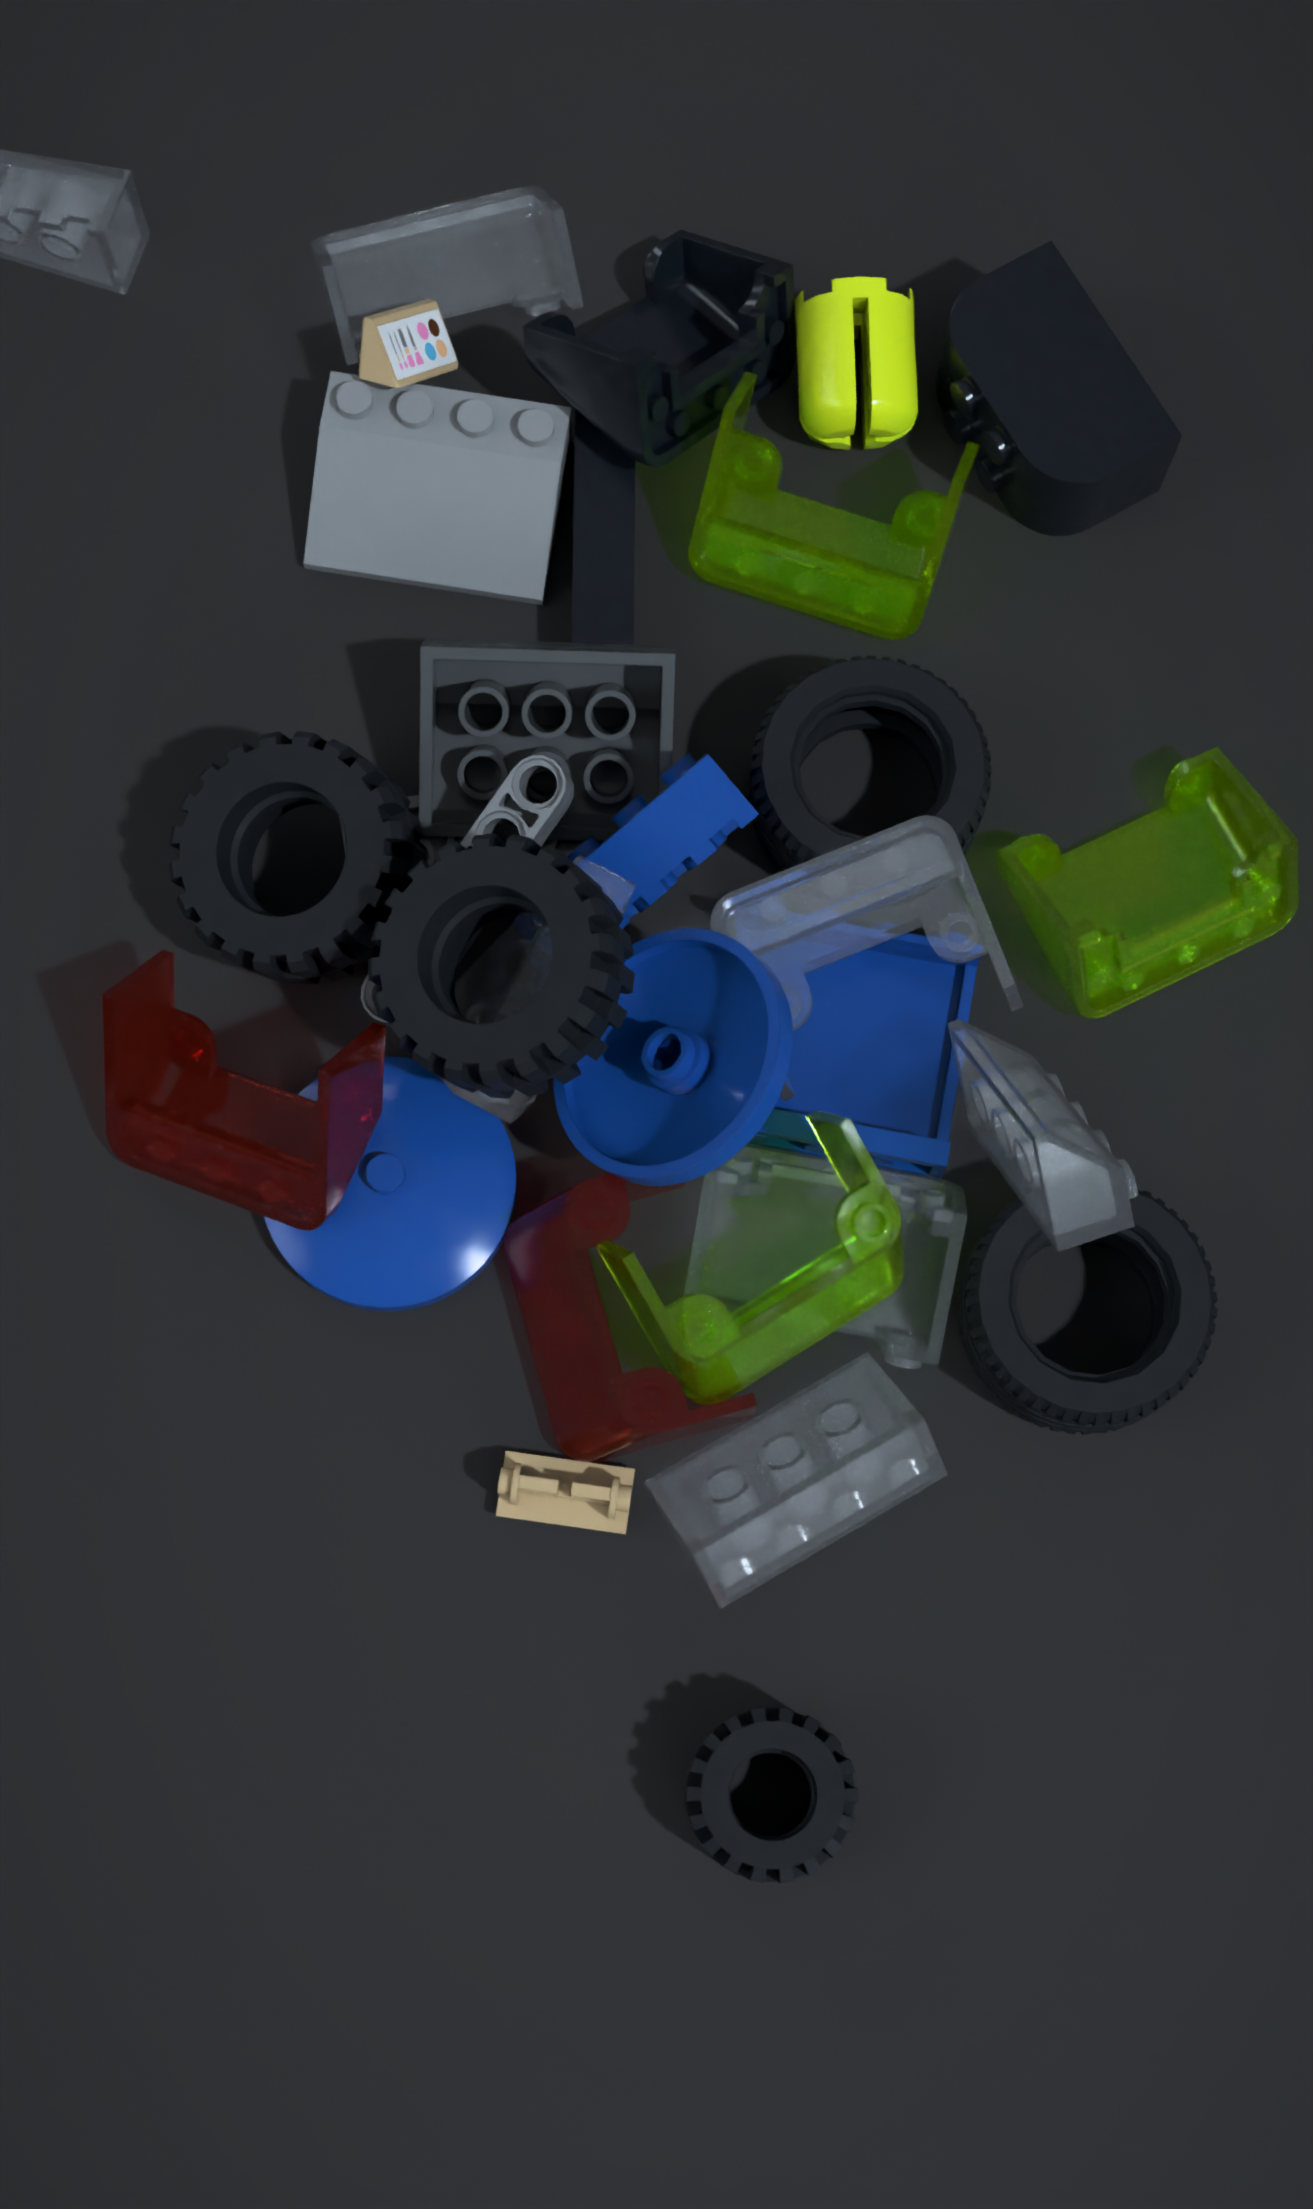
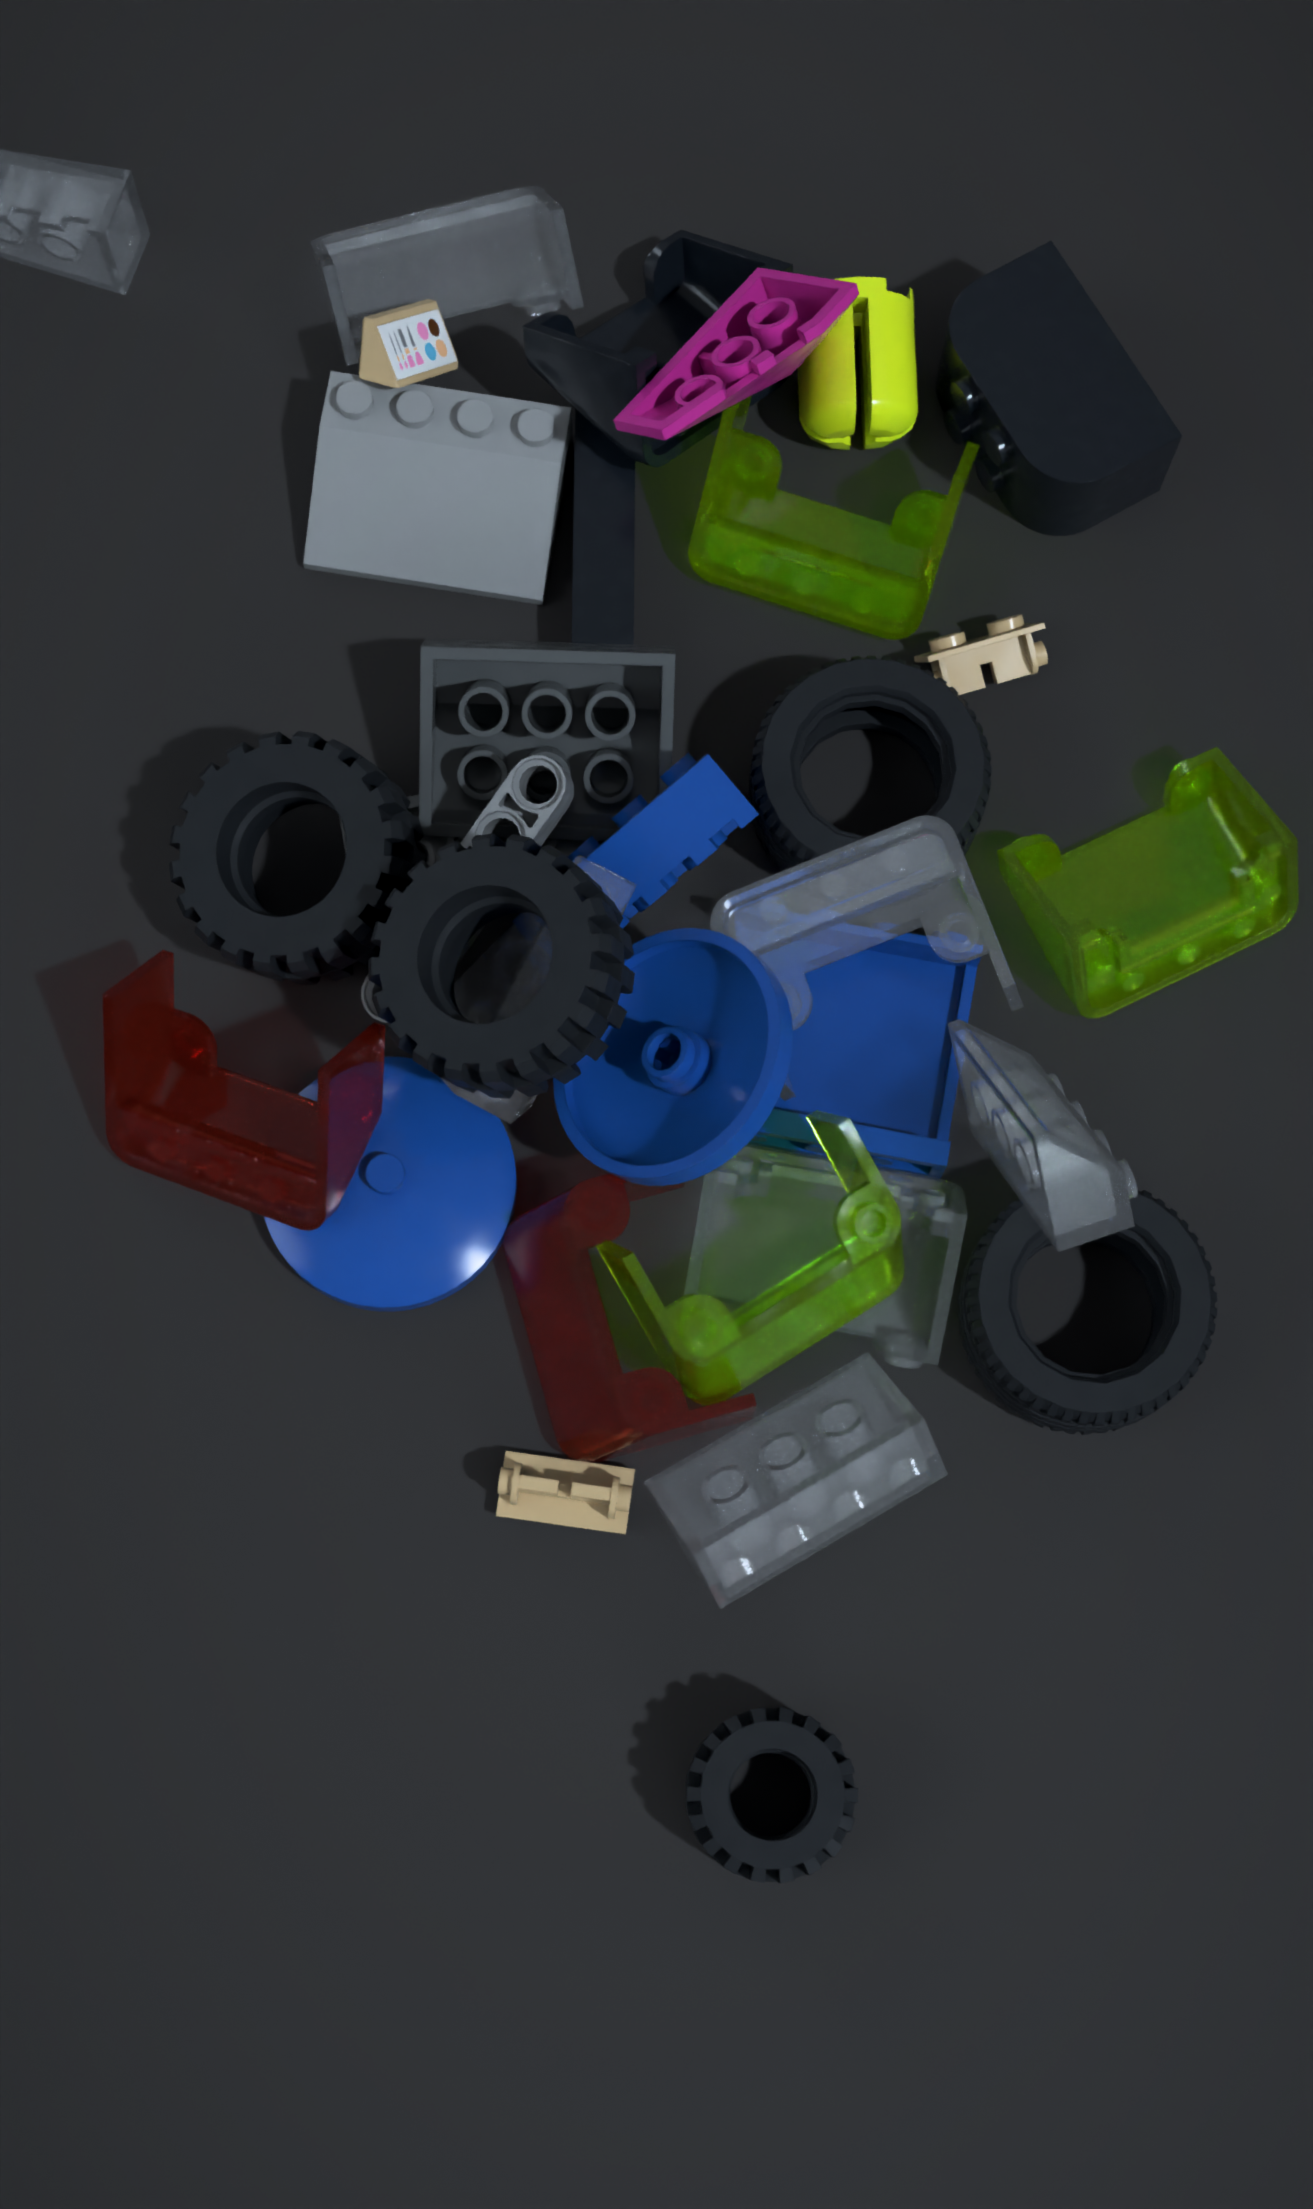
(739, 350): none -> dark pink wedge
(1006, 649): none -> tan hinge

